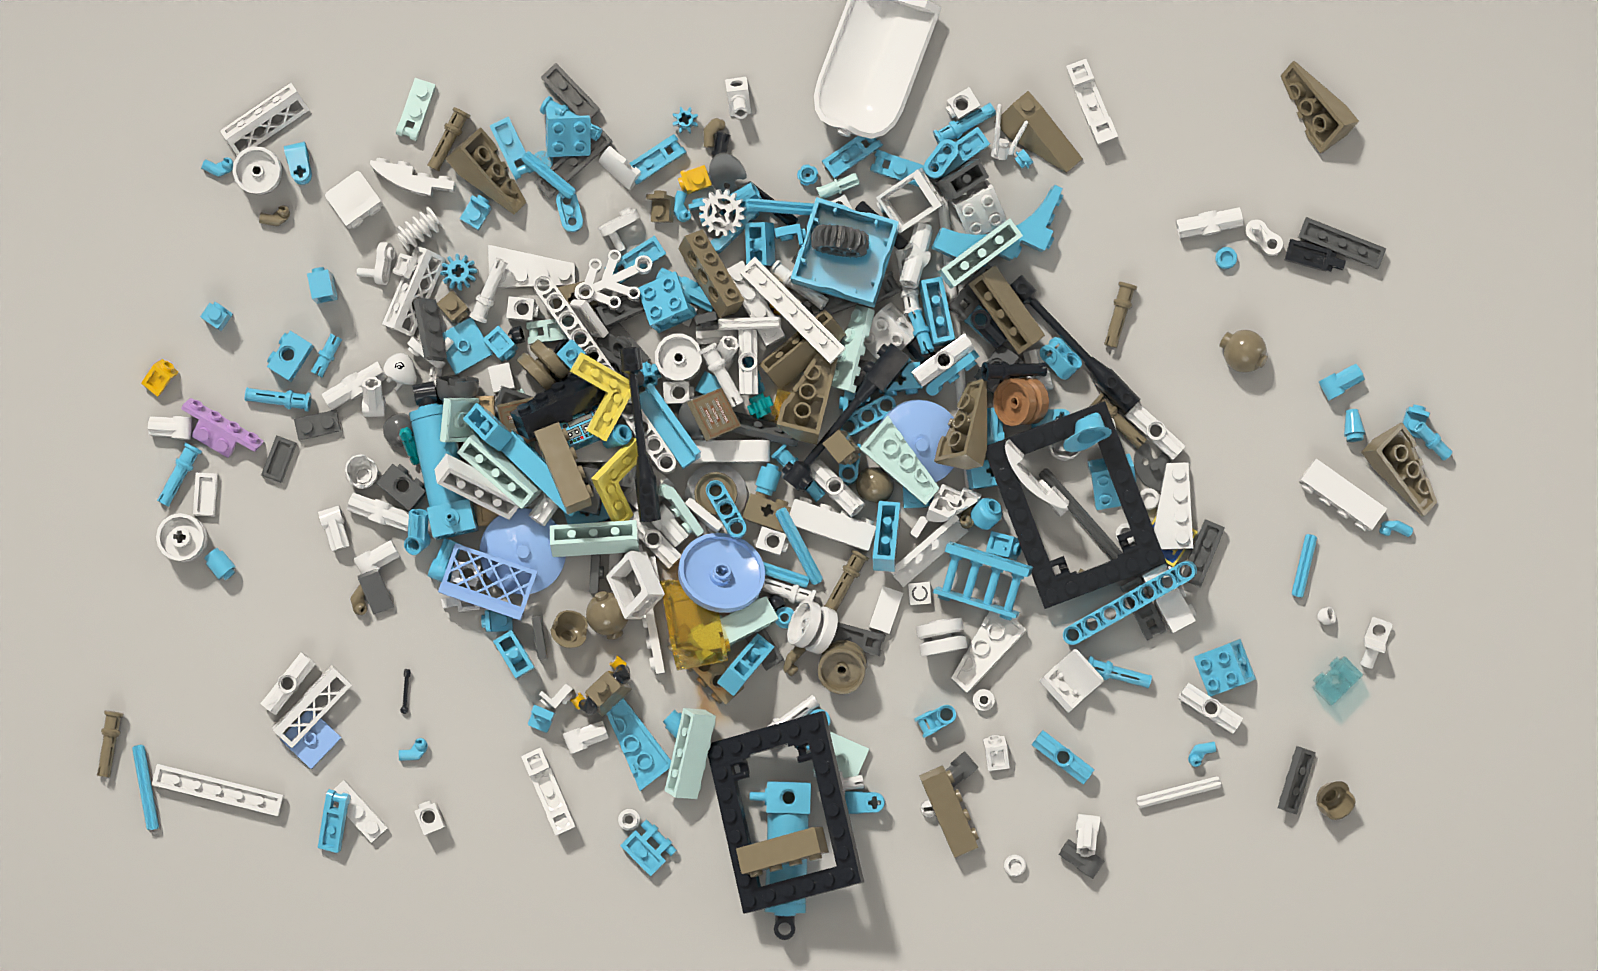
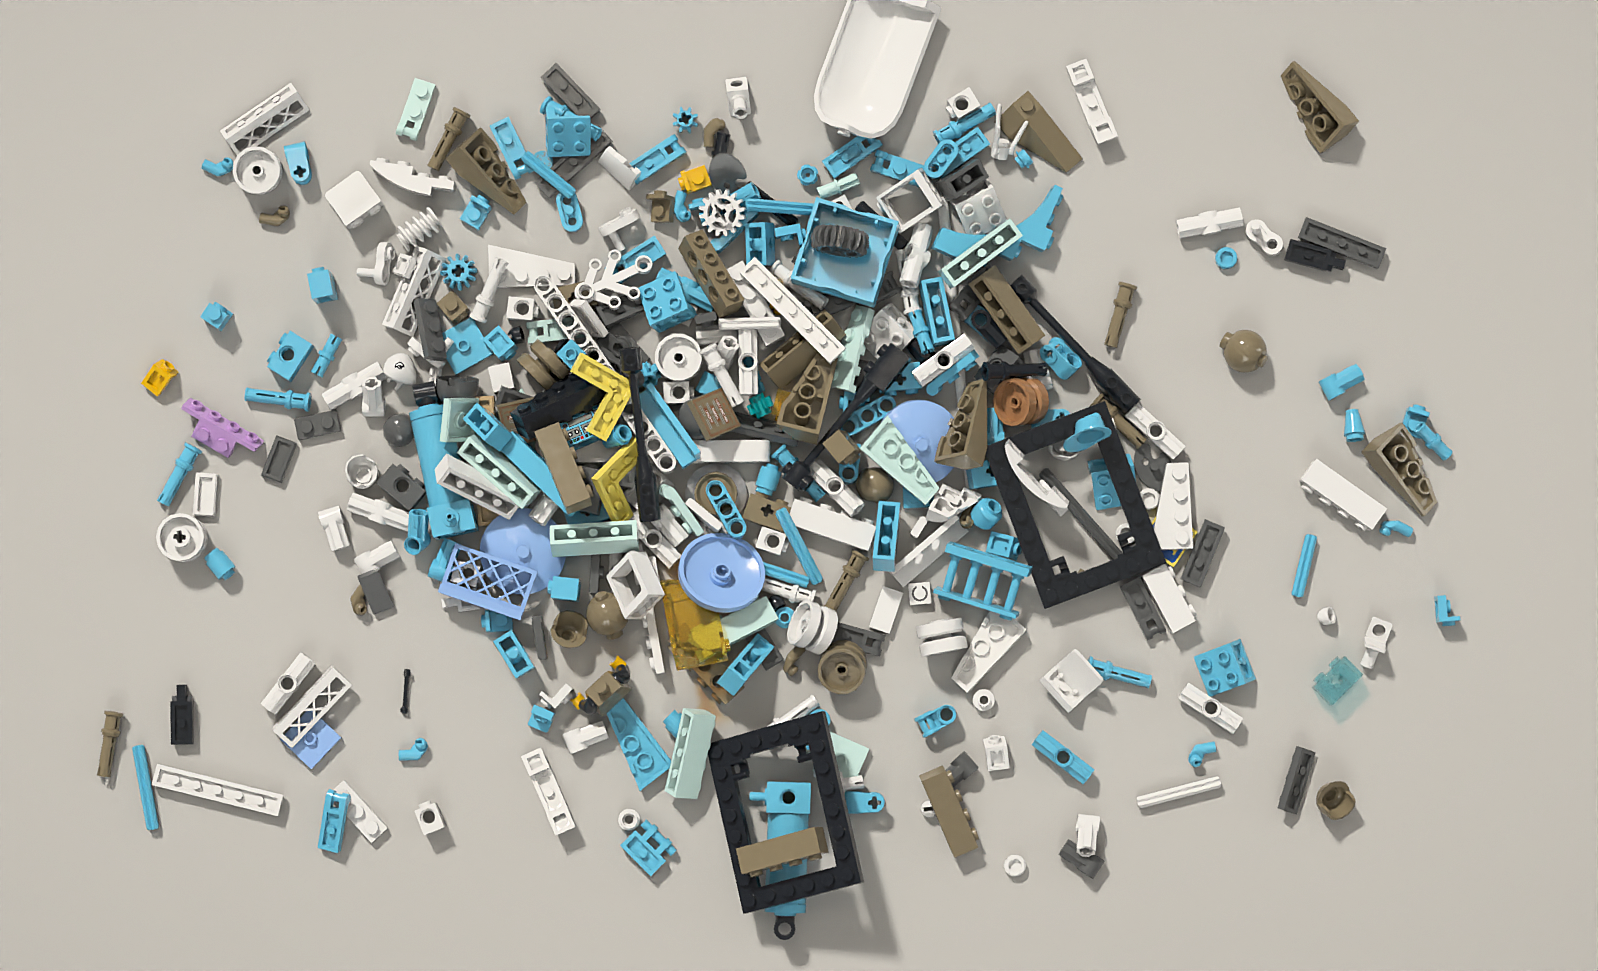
(175, 427): white piece -> none
(181, 717): none -> black hinge
(409, 444): teal axle -> none
(564, 588): none -> medium azure brick
(1119, 604): medium azure beam -> none
(1442, 608): none -> medium azure bracket

